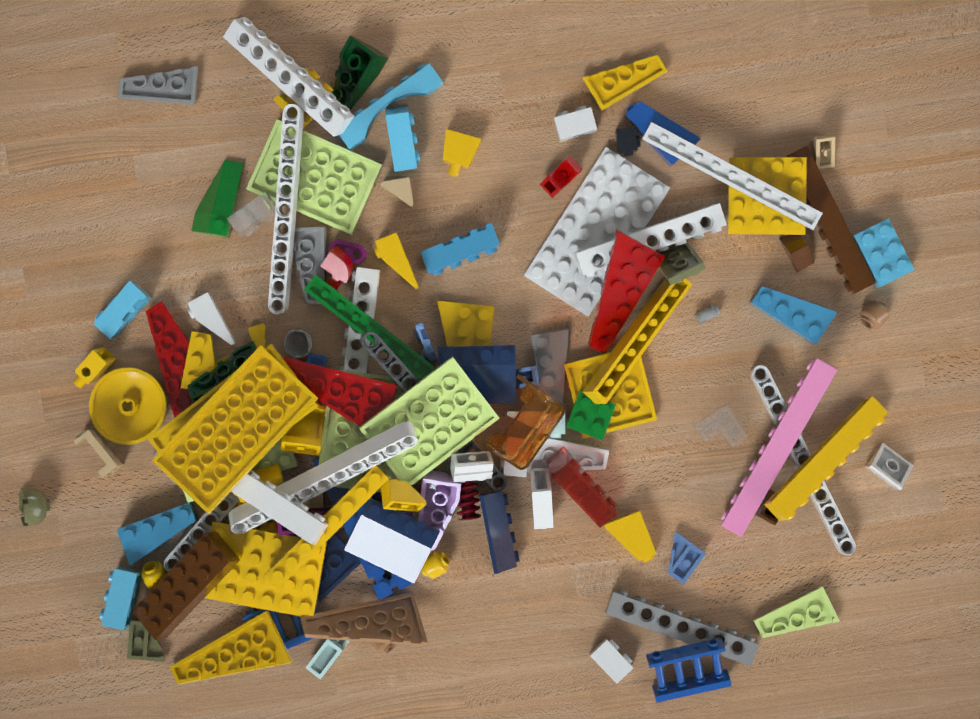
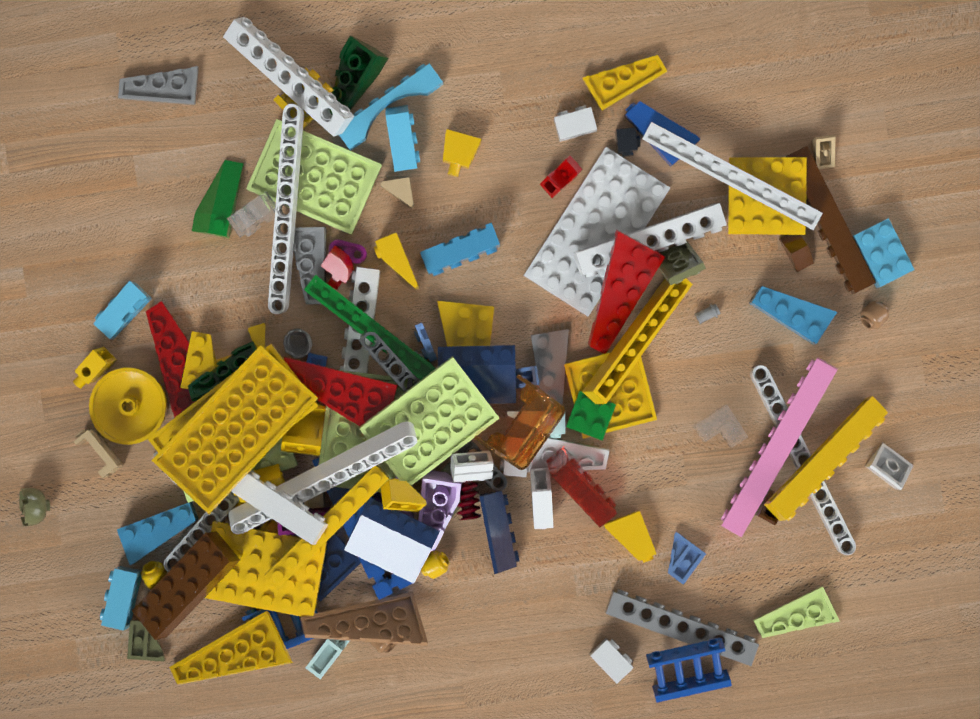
(208, 314): white slope -> none

